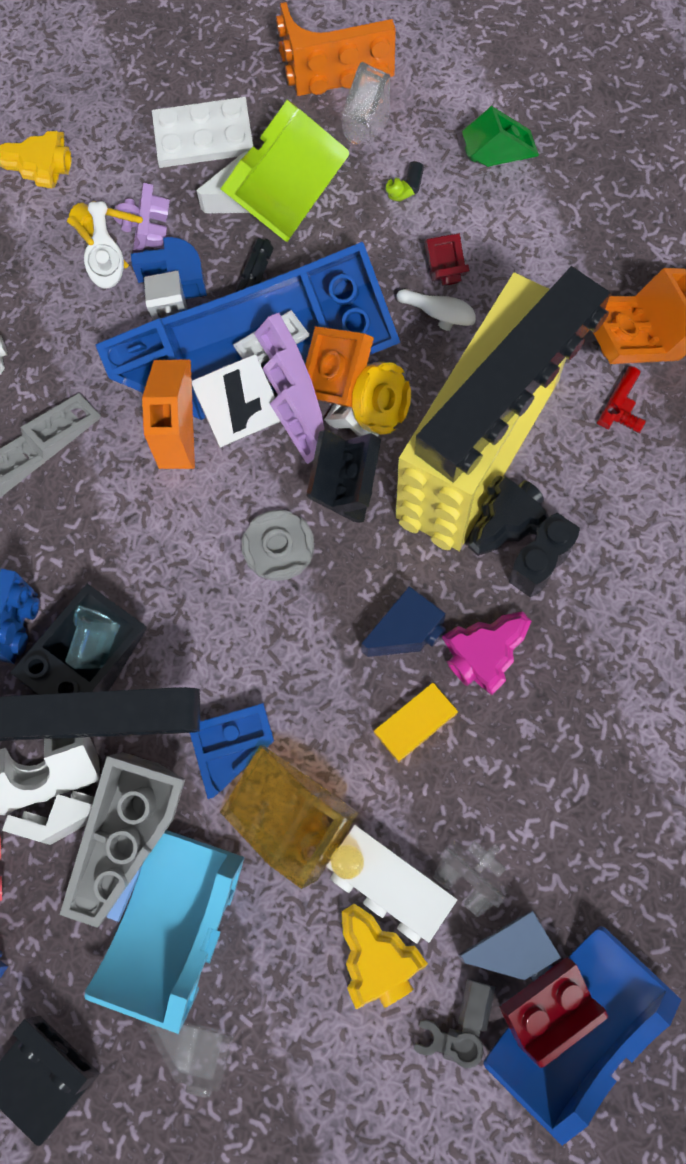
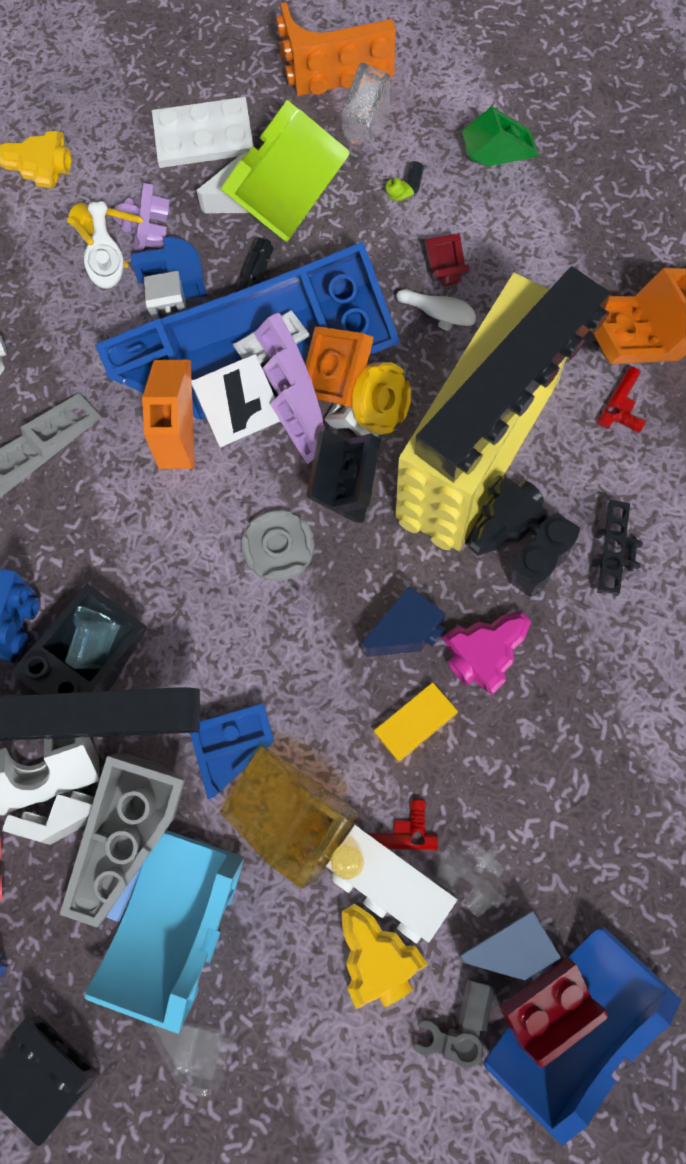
(406, 829): none -> red hose
(613, 567): none -> black piece

